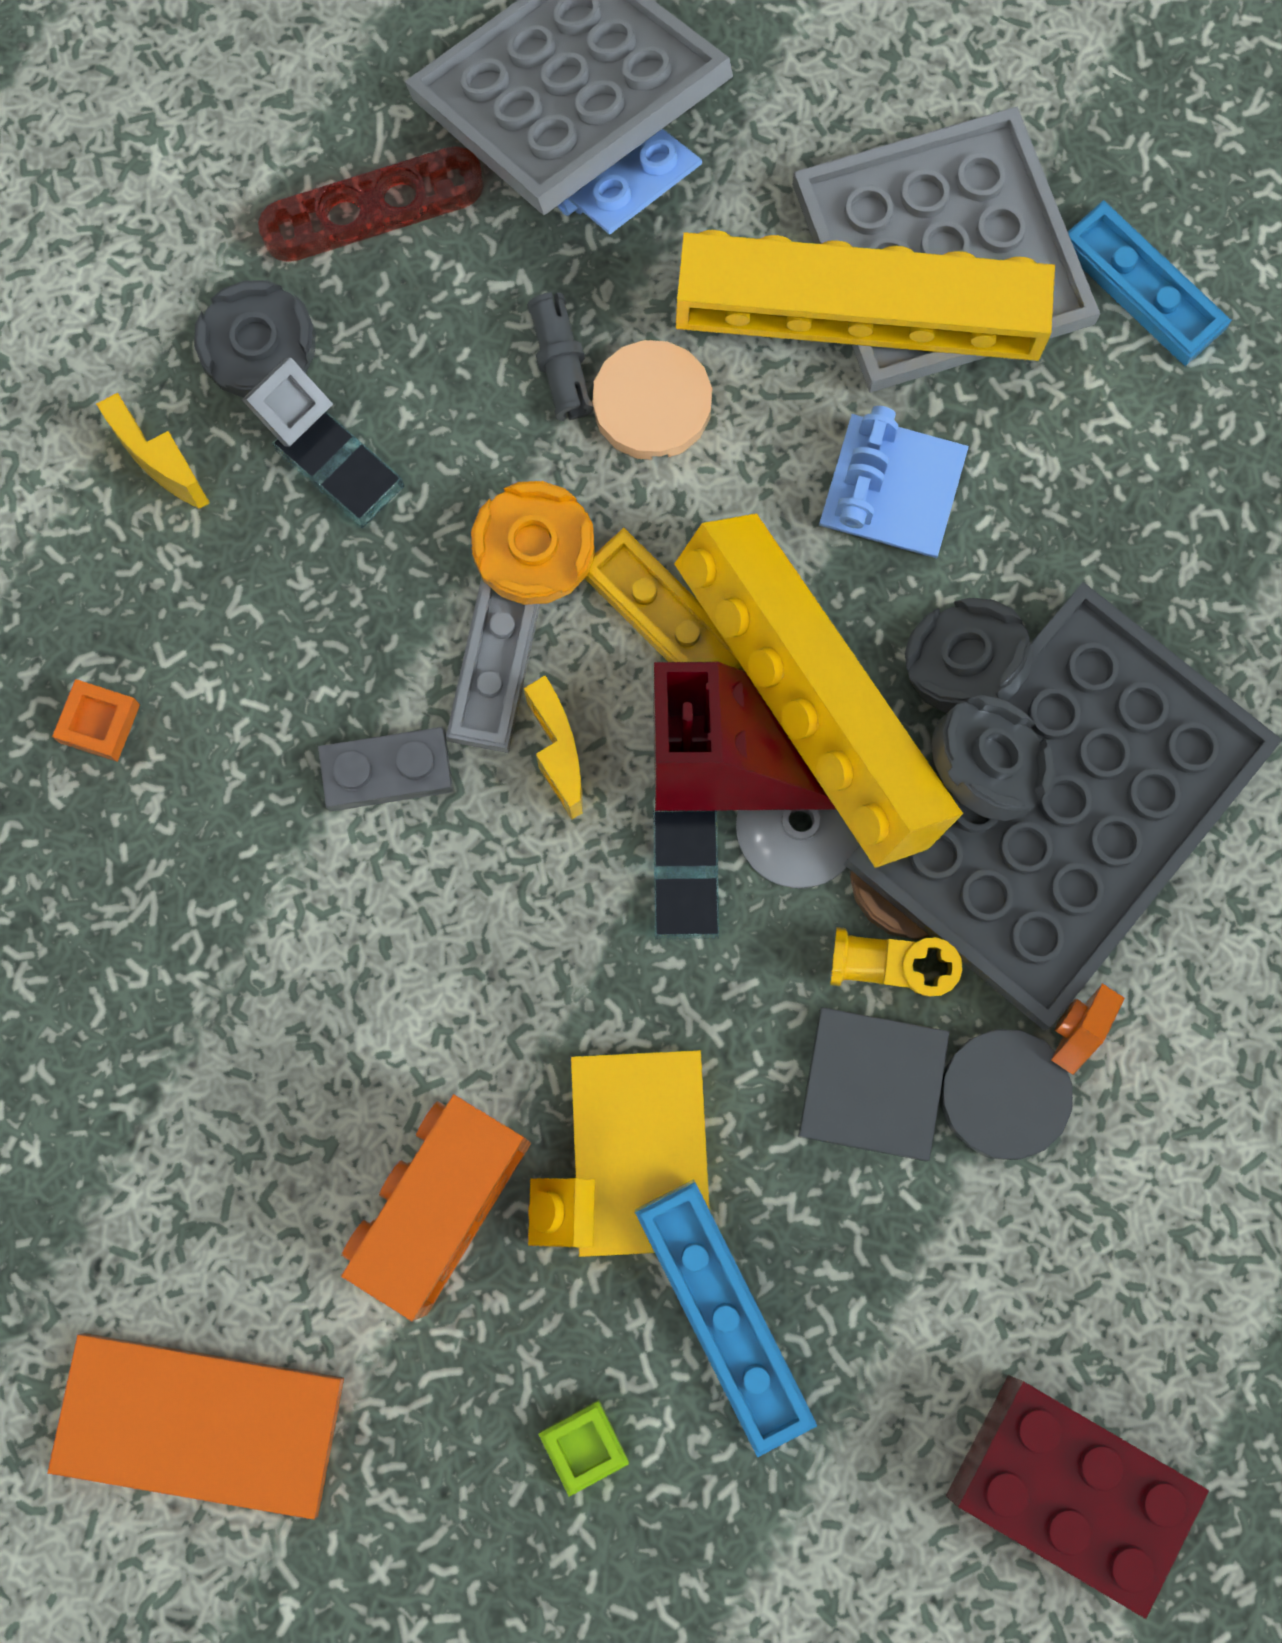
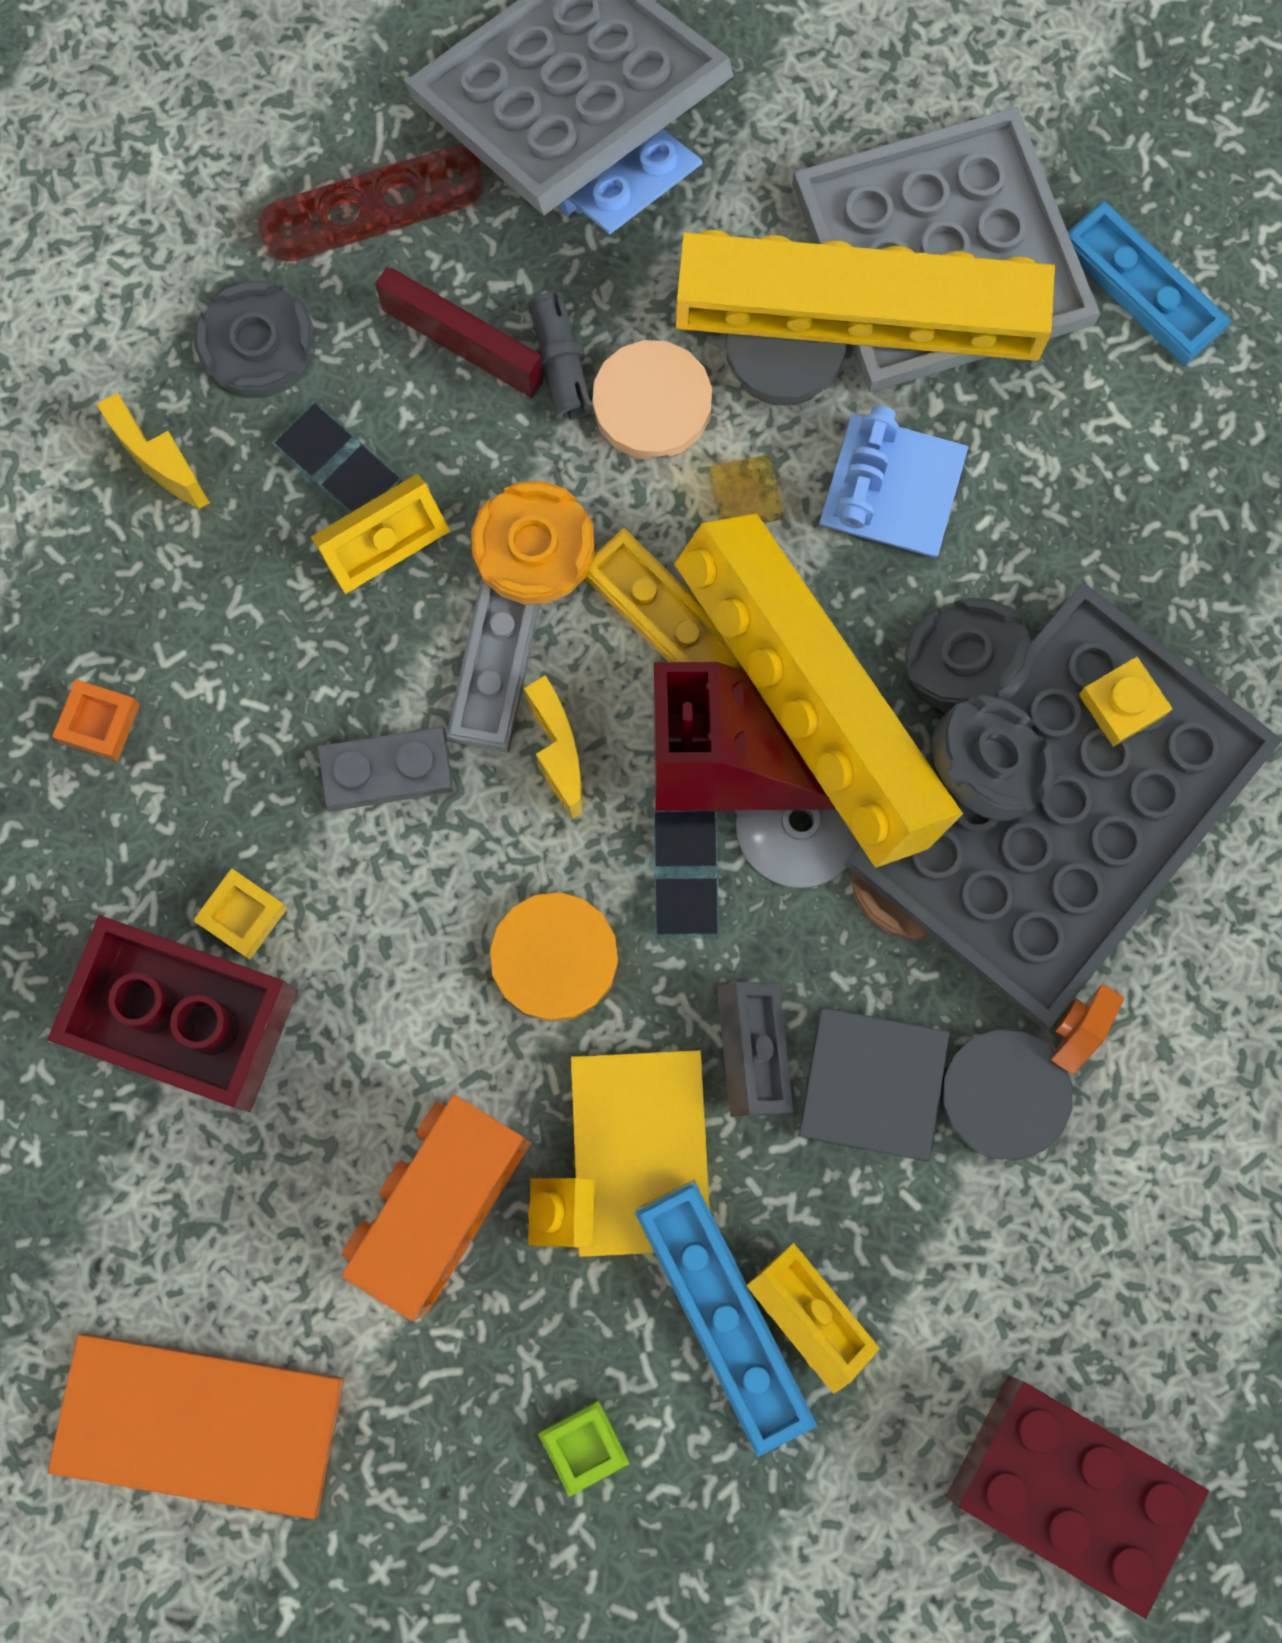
(173, 1013): none -> dark red brick
(240, 913): none -> yellow plate
(287, 401): light grey tile -> none
(381, 533): none -> yellow plate
(460, 331): none -> dark red tile
(554, 957): none -> light orange tile
(746, 489): none -> clear yellow plate
(754, 1049): none -> flat silver plate
(782, 368): none -> dark grey tile
(813, 1318): none -> yellow plate
(892, 962): yellow connector -> none
(1125, 701): none -> yellow plate

